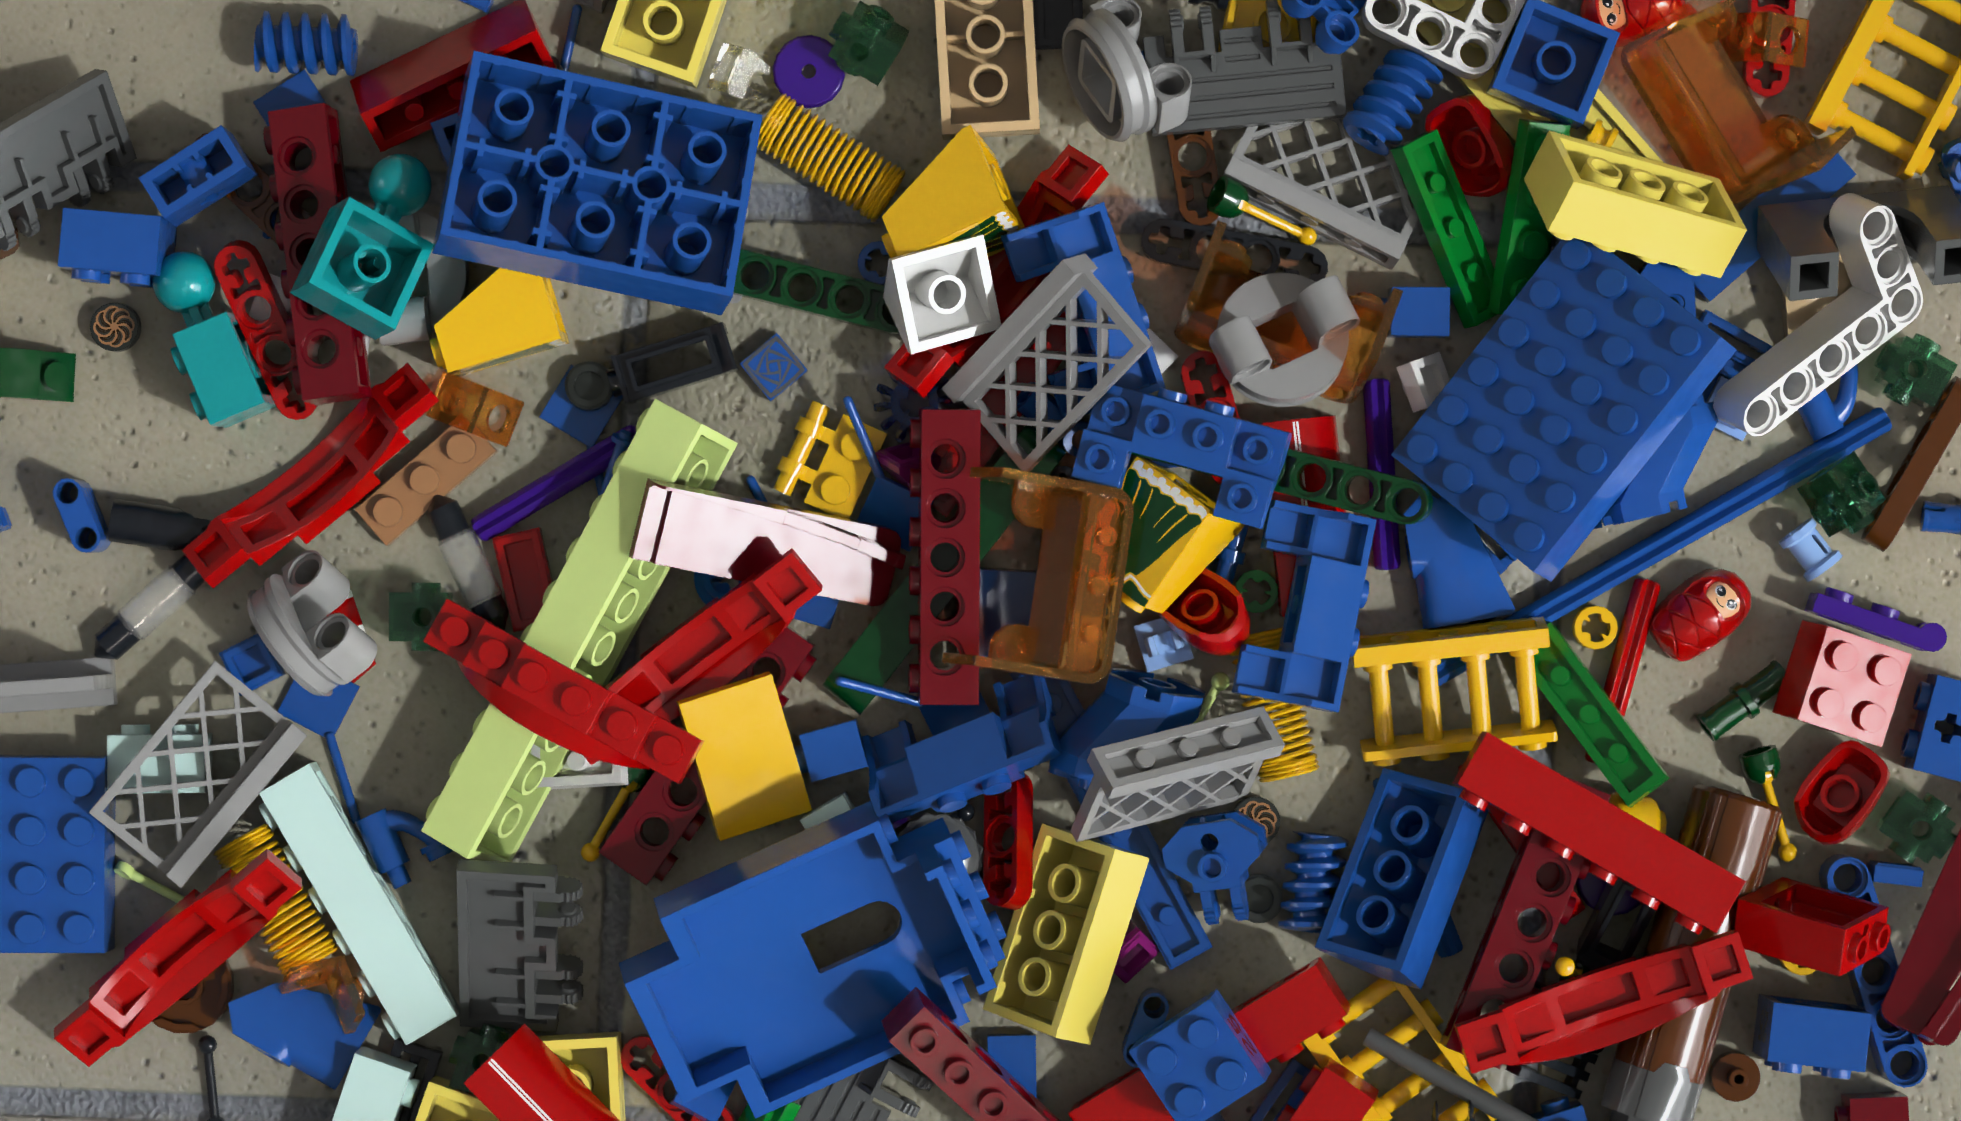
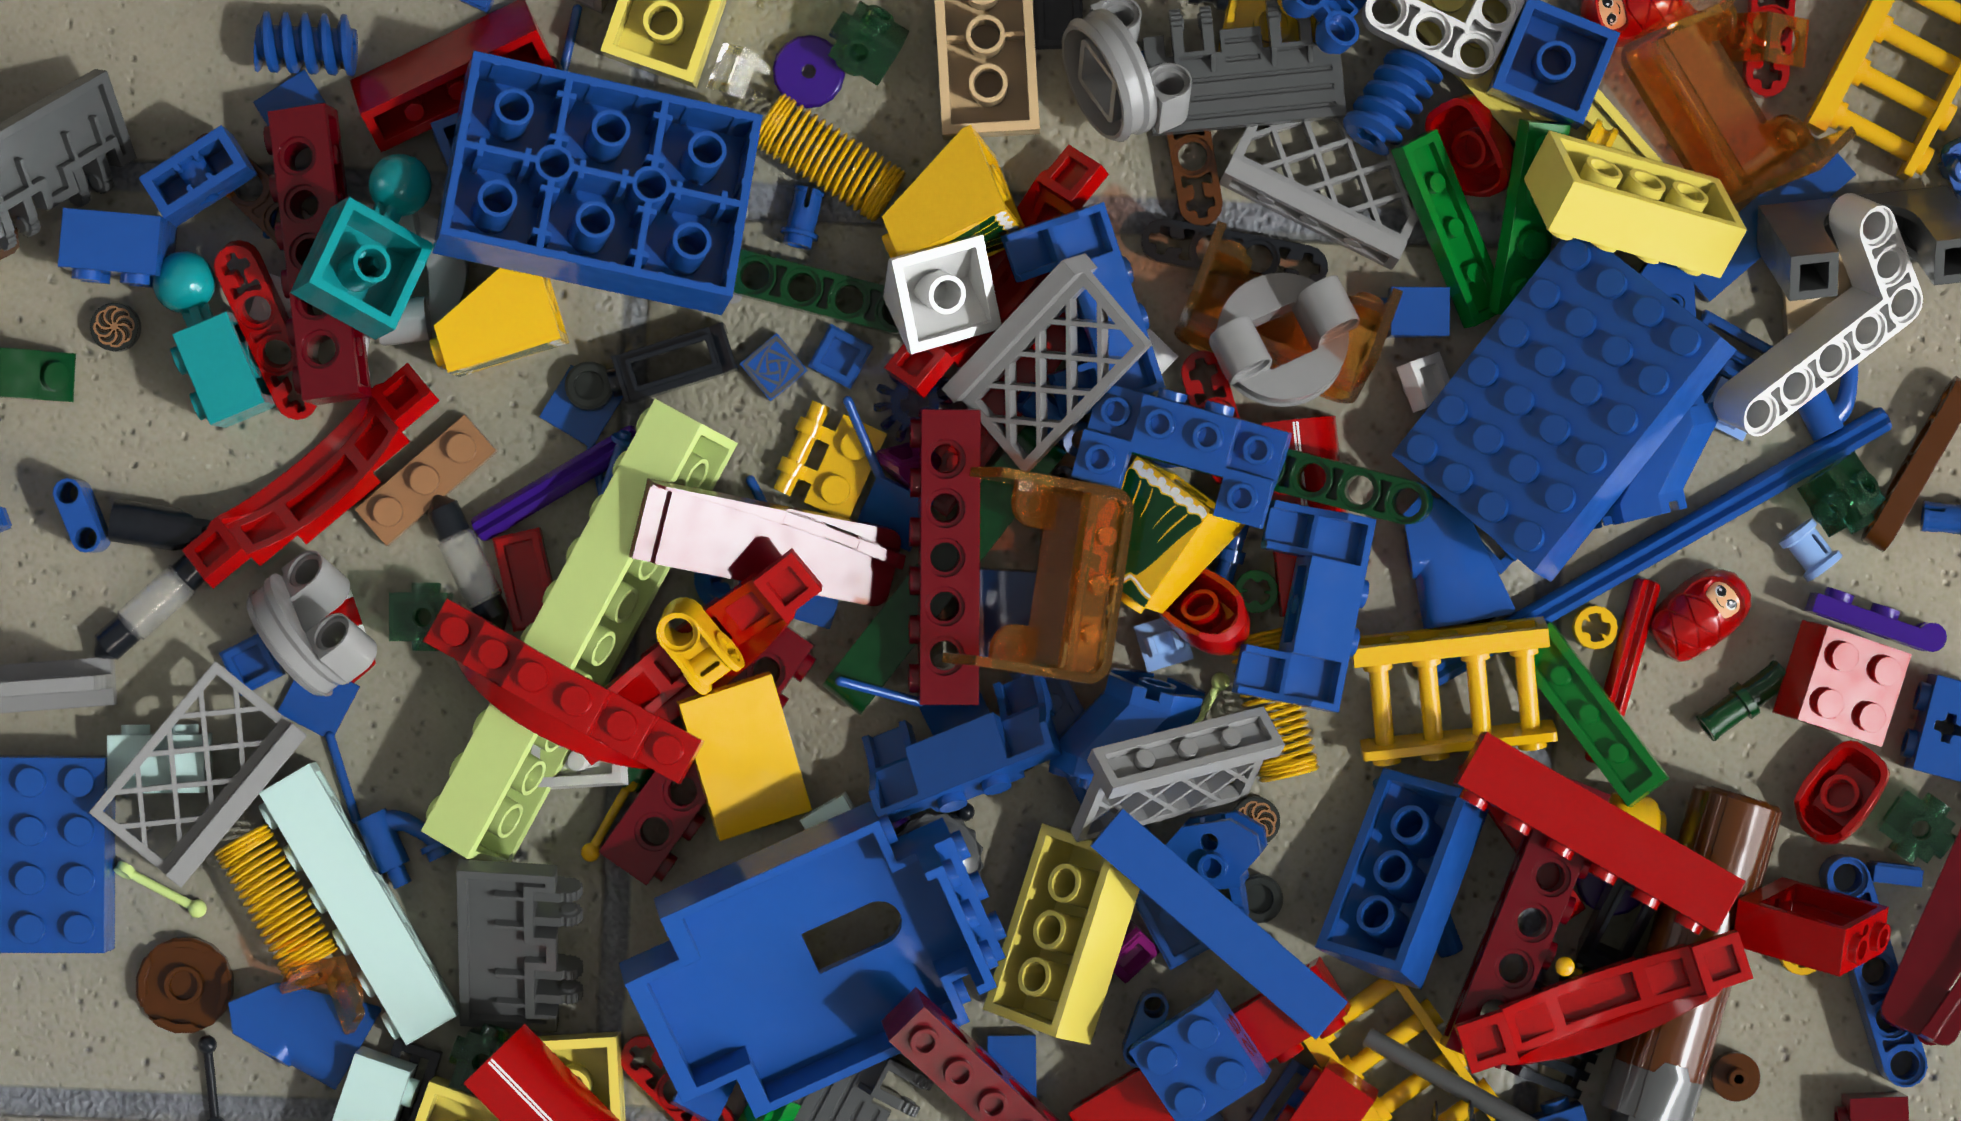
(177, 955): red piece -> none
(469, 407): clear orange bracket -> none
(702, 653): none -> yellow piece
(802, 220): none -> blue pin
(831, 750): blue brick -> none
(840, 356): none -> blue tile
(871, 276): blue bush -> none
(1020, 872): red beam -> none
(1218, 923): none -> blue tile
(1231, 199): hinge -> none
(1312, 881): blue piece -> none
(1379, 458): dark purple axle -> none
(1761, 767): hinge -> none
(1811, 1034): blue brick -> none
(1930, 375): clear green brick -> none

